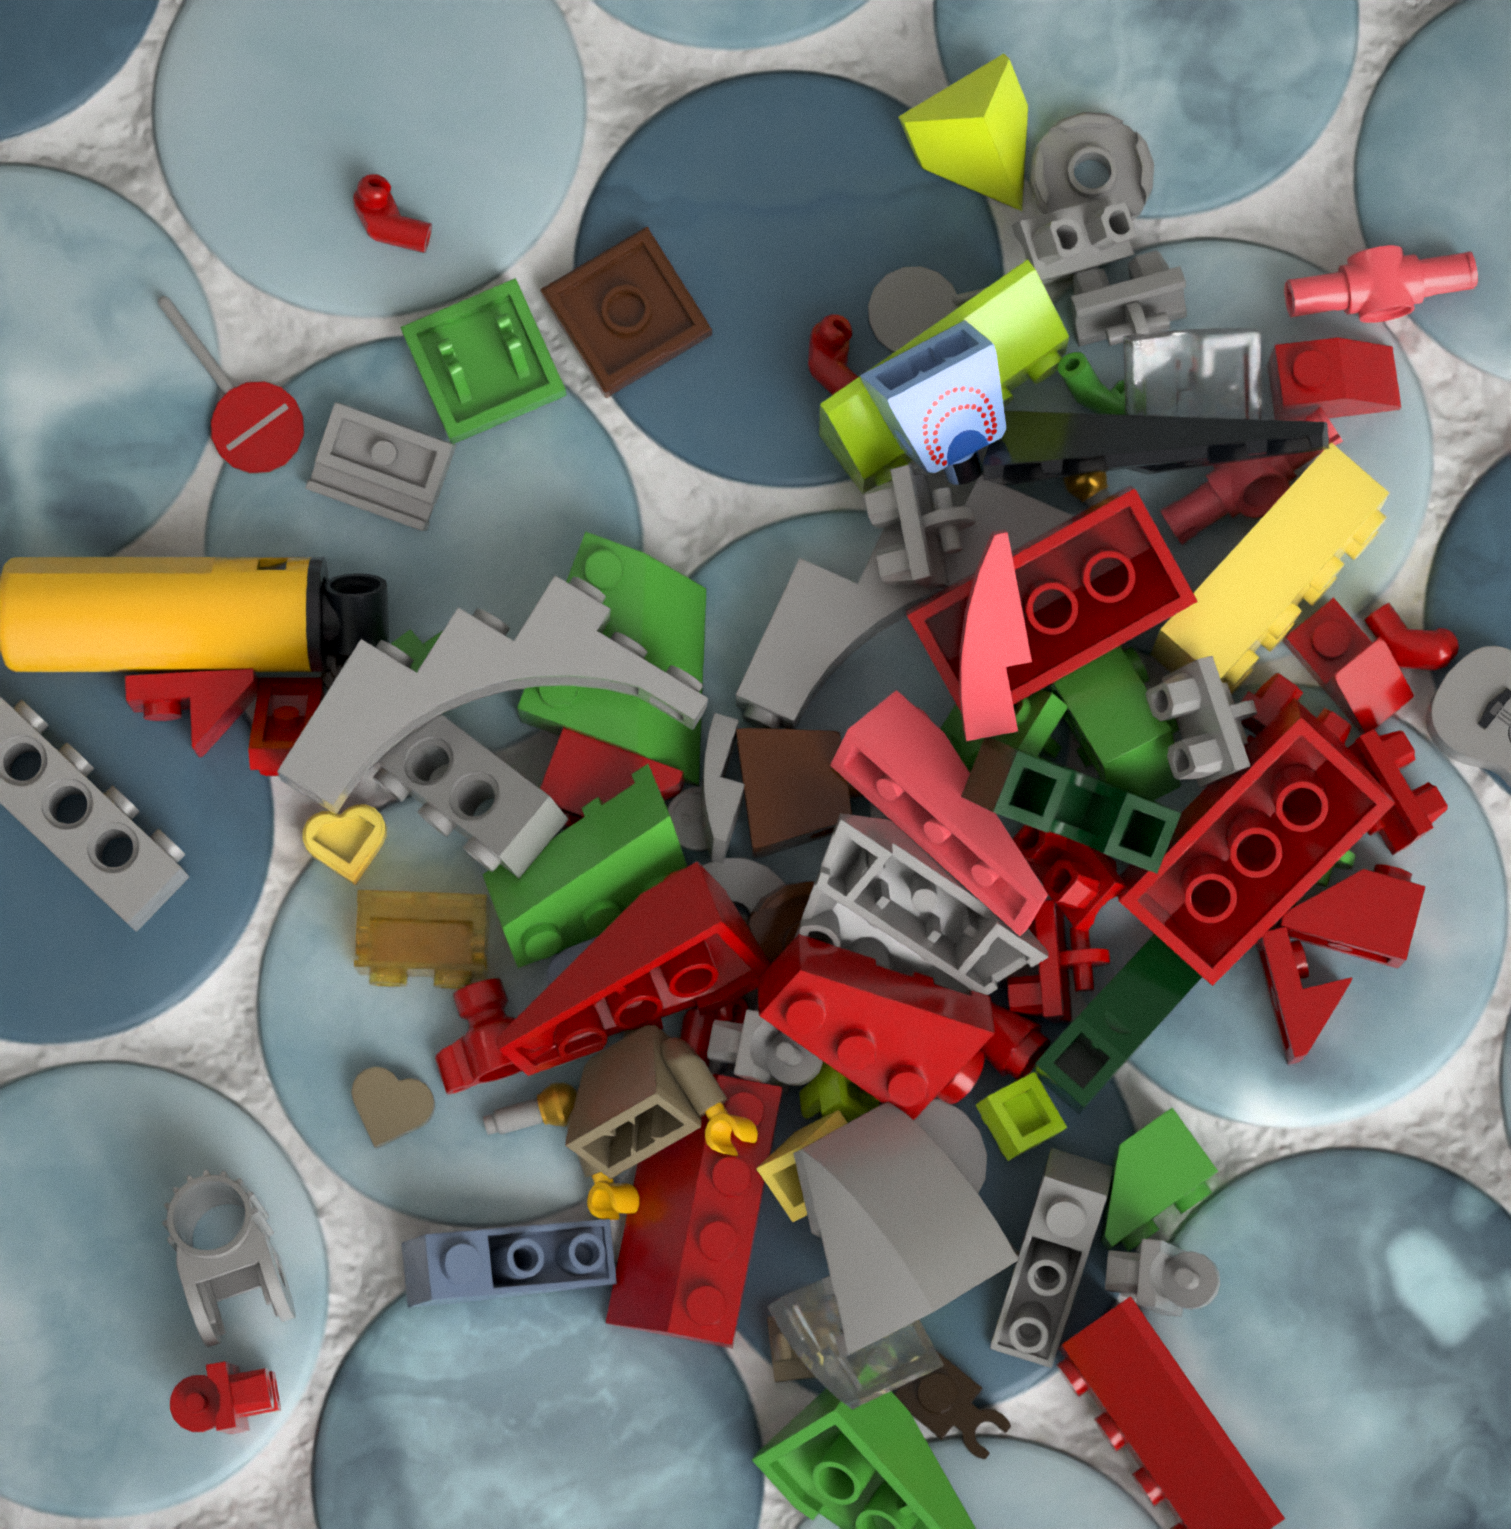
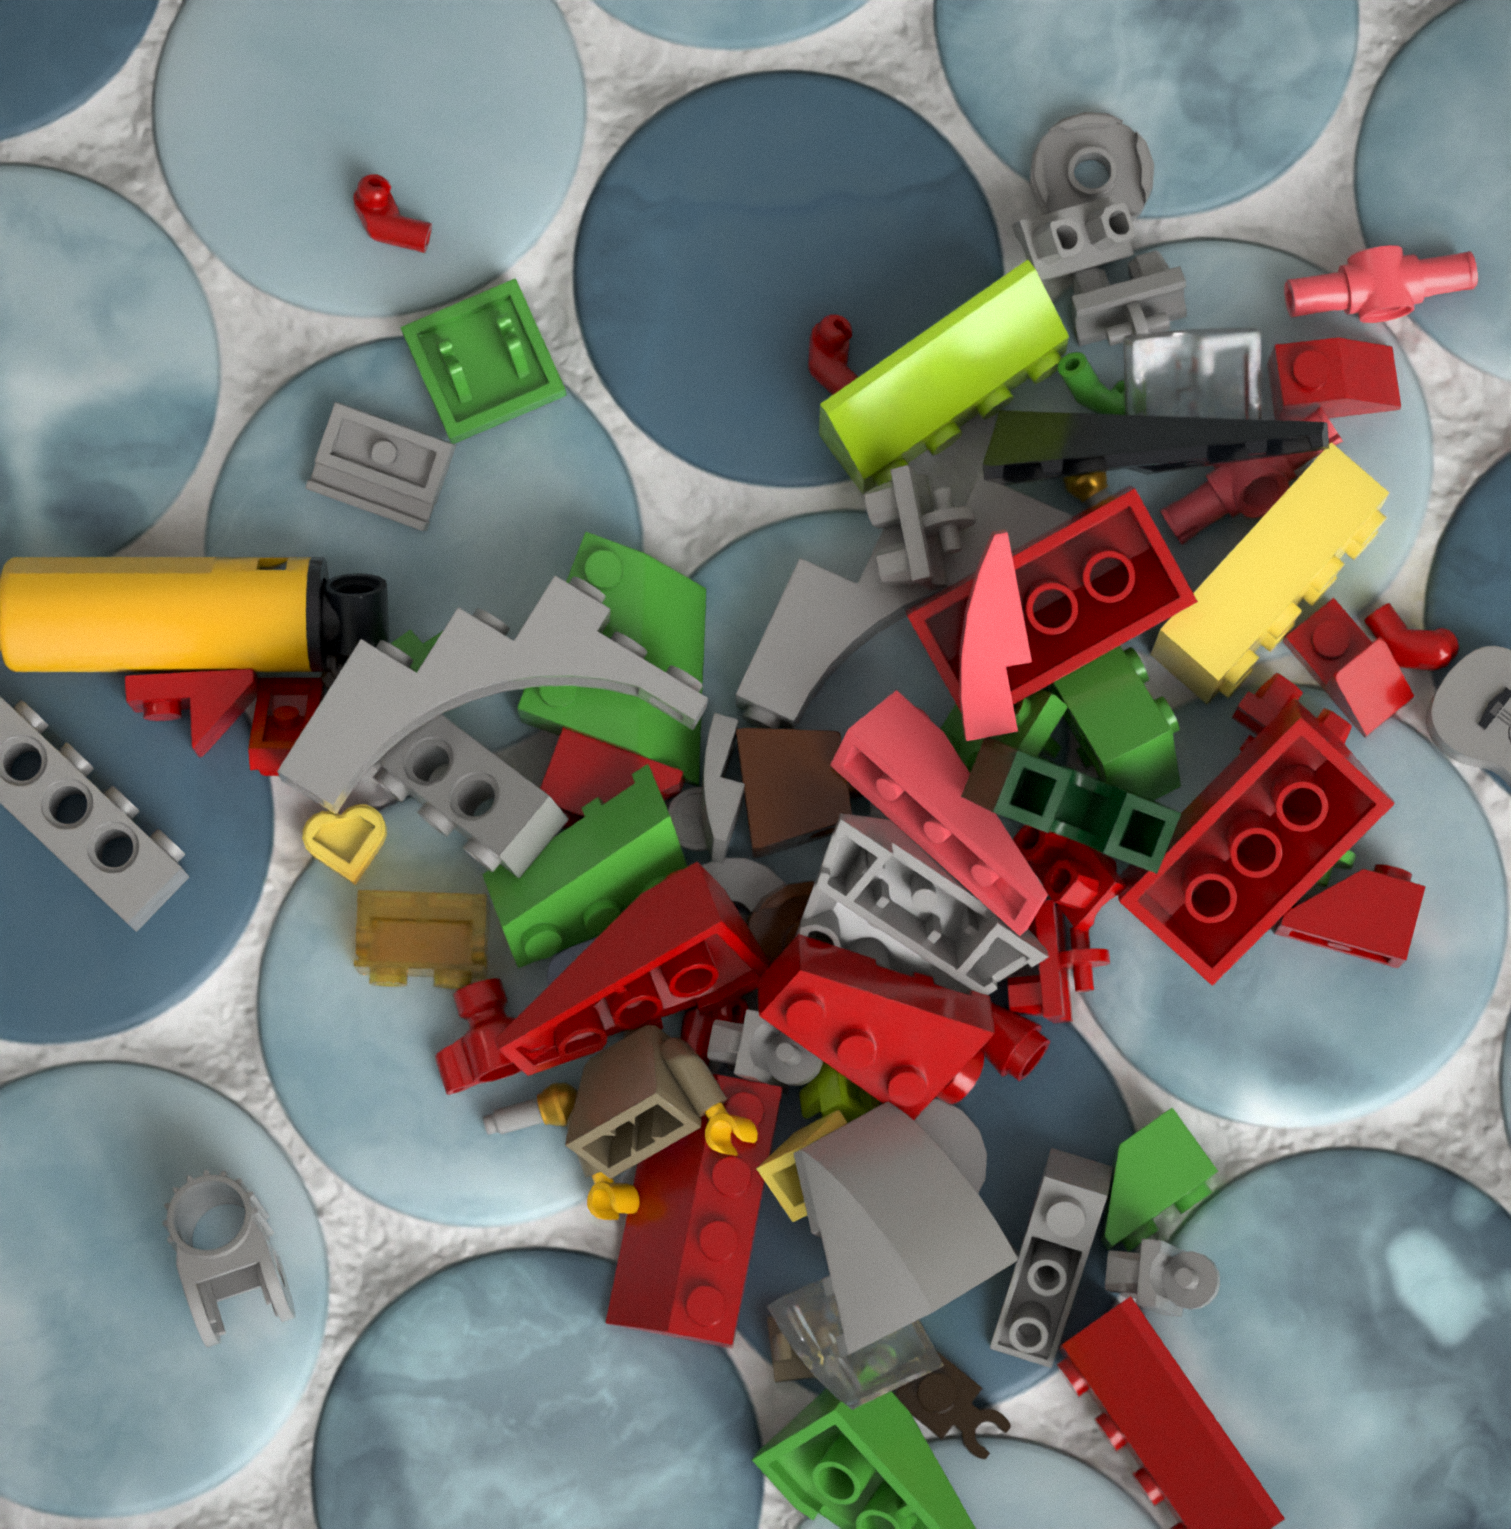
(224, 1398): red hips -> none
(253, 424): red piece -> none
(391, 1105): dark tan tile -> none
(507, 1262): sand blue slope -> none
(626, 312): reddish brown tile -> none
(913, 301): light grey piece -> none
(942, 401): light blue torso -> none
(975, 132): neon yellow slope -> none
(1021, 1116): lime tile -> none
(1115, 1024): dark green slope -> none
(1206, 720): light grey hips -> none
(1297, 1011): red slope -> none
(1413, 809): red hips -> none

